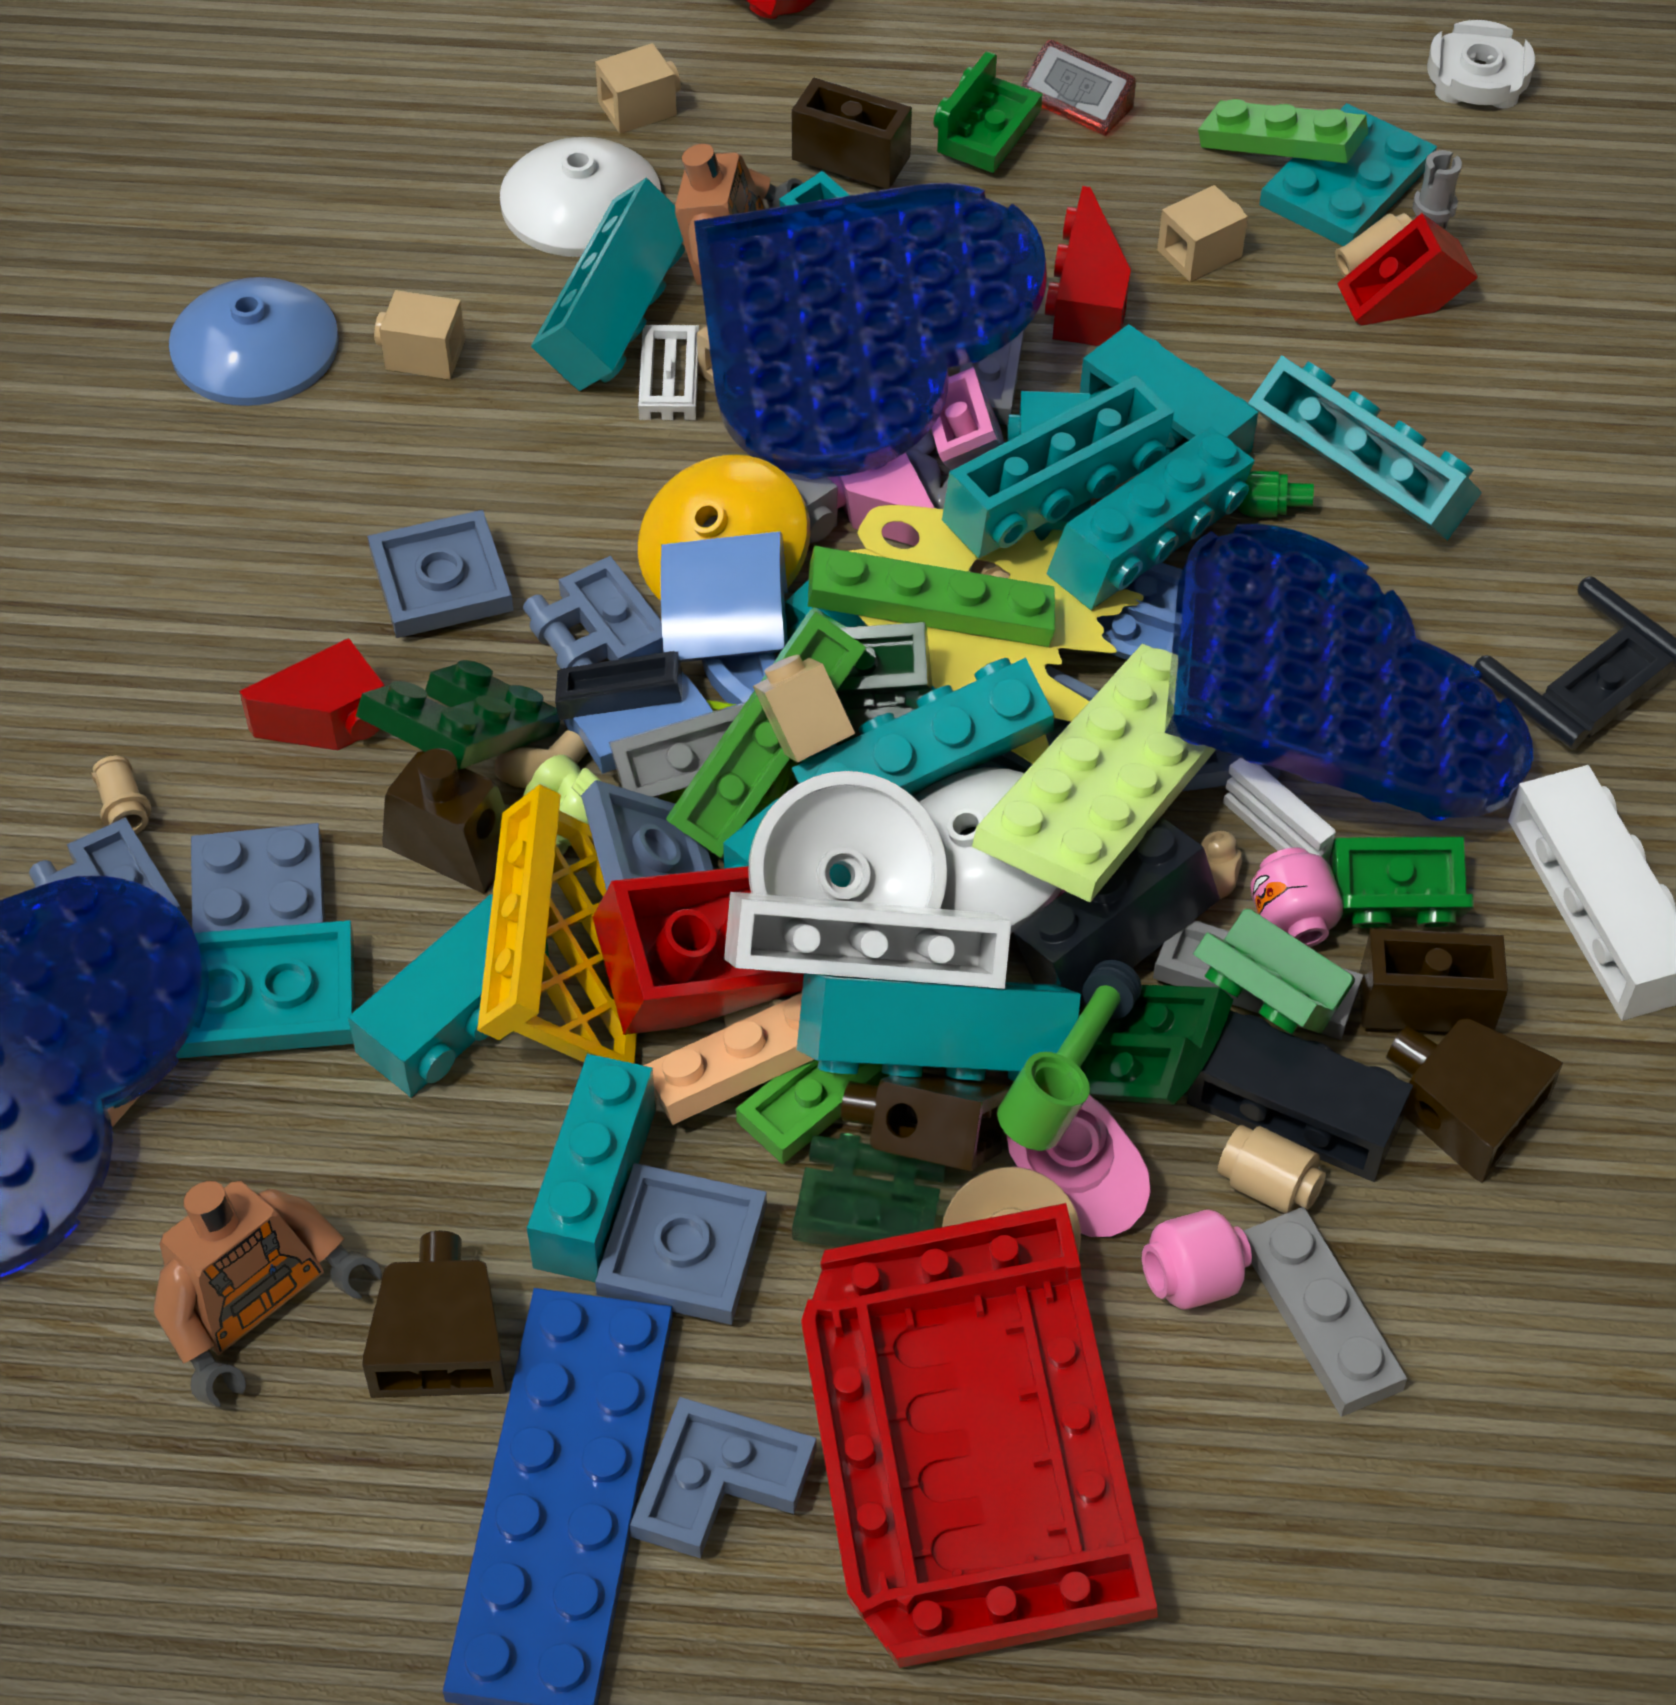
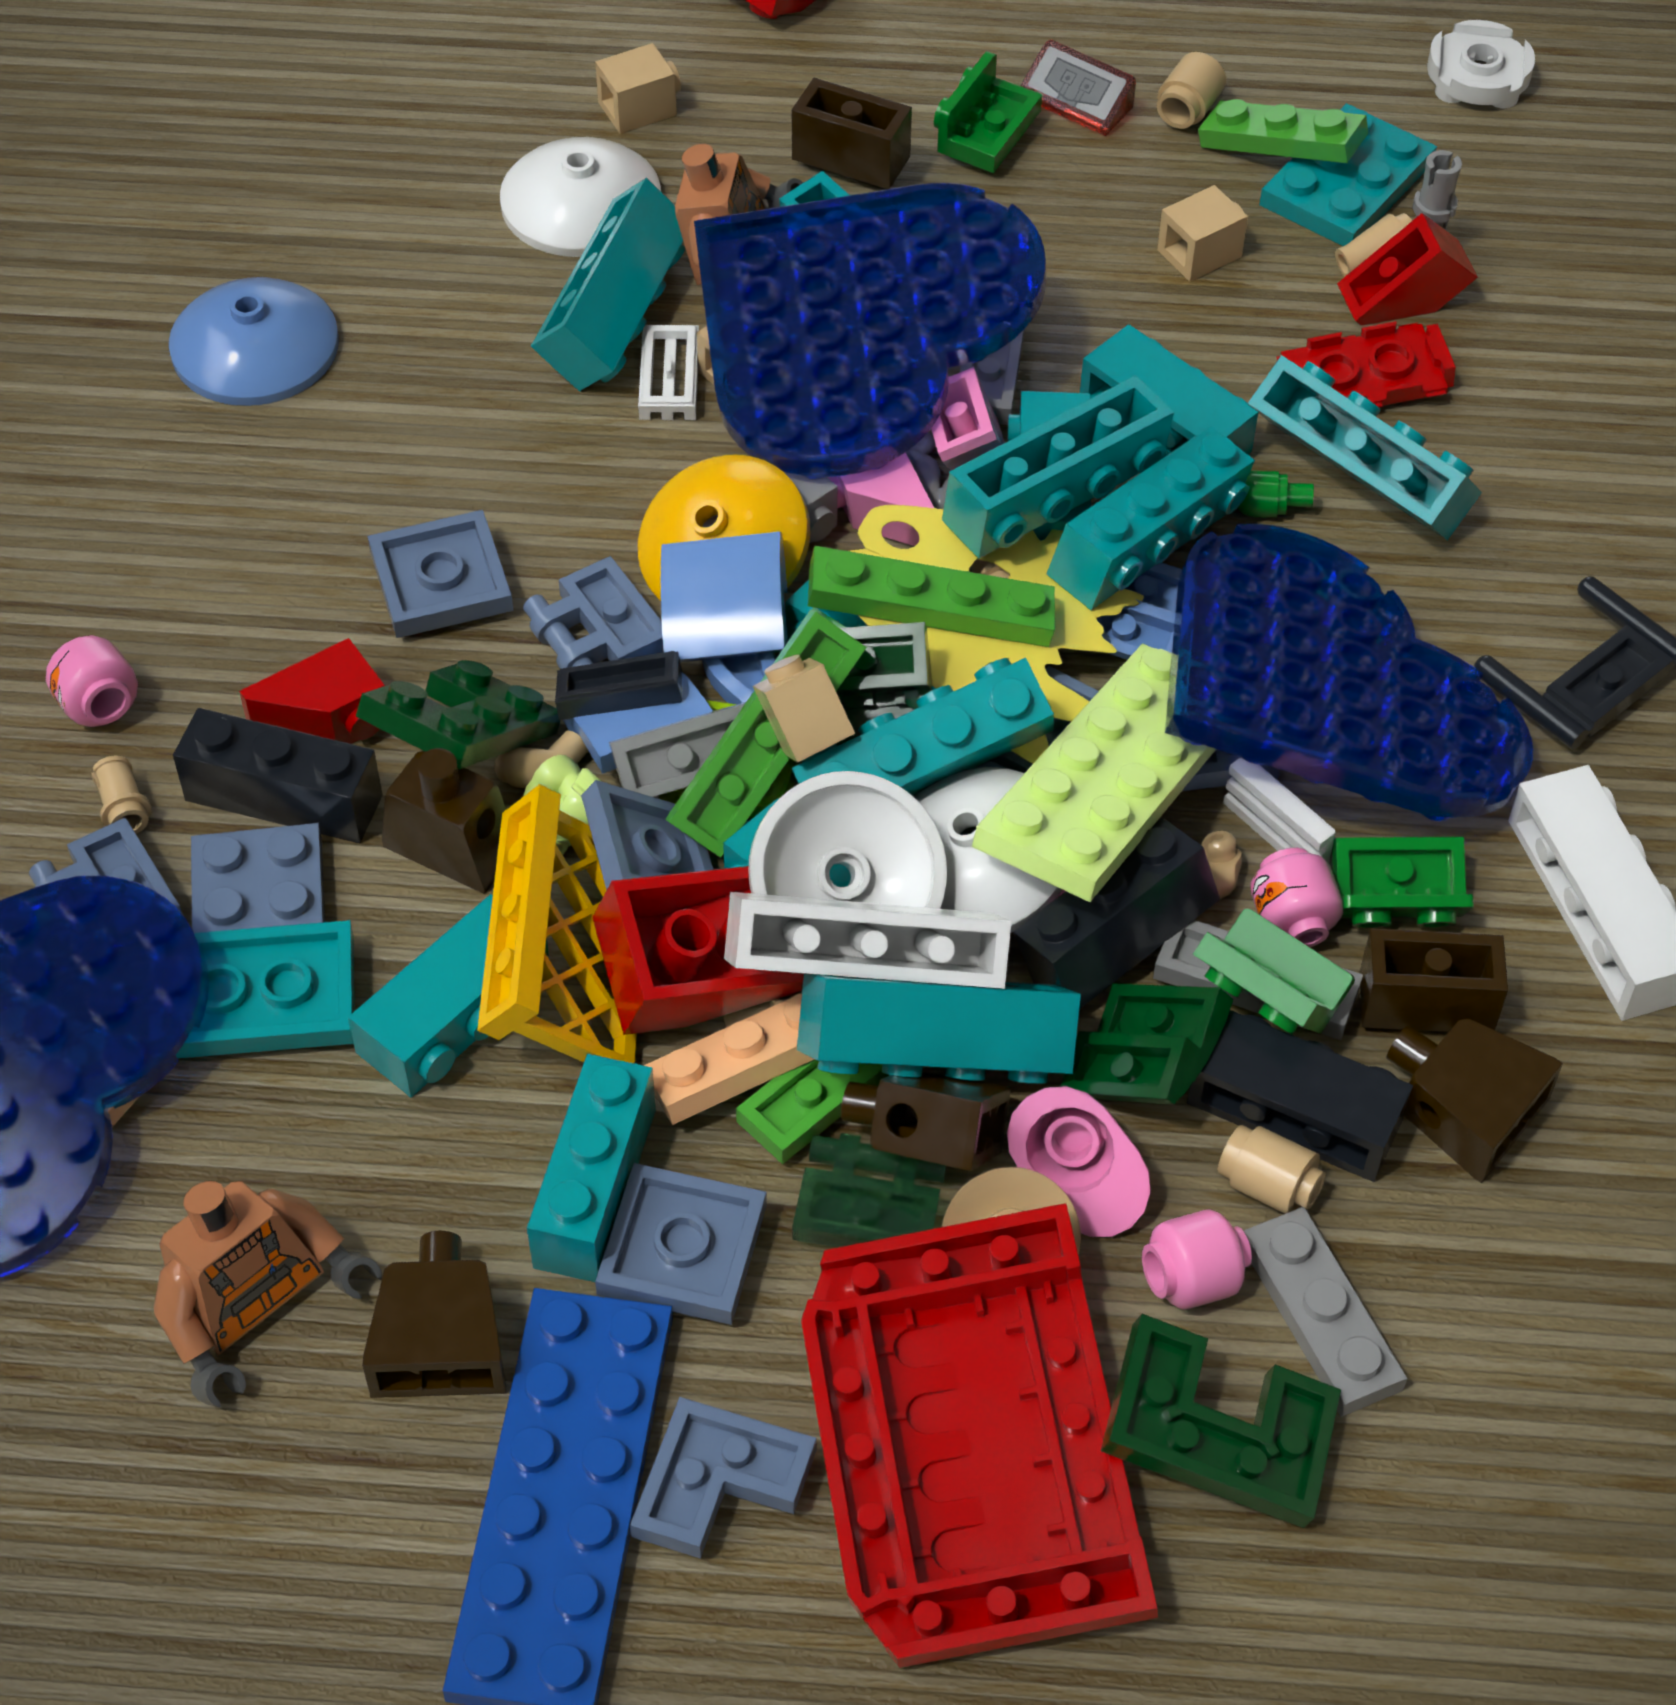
(91, 681): none -> bright pink head
(278, 774): none -> black brick
(421, 334): tan brick -> none
(1052, 1084): bright green piece -> none
(1094, 277): red slope -> none
(1190, 90): none -> tan brick
(1263, 1465): none -> dark green plate
(1383, 362): none -> red piece

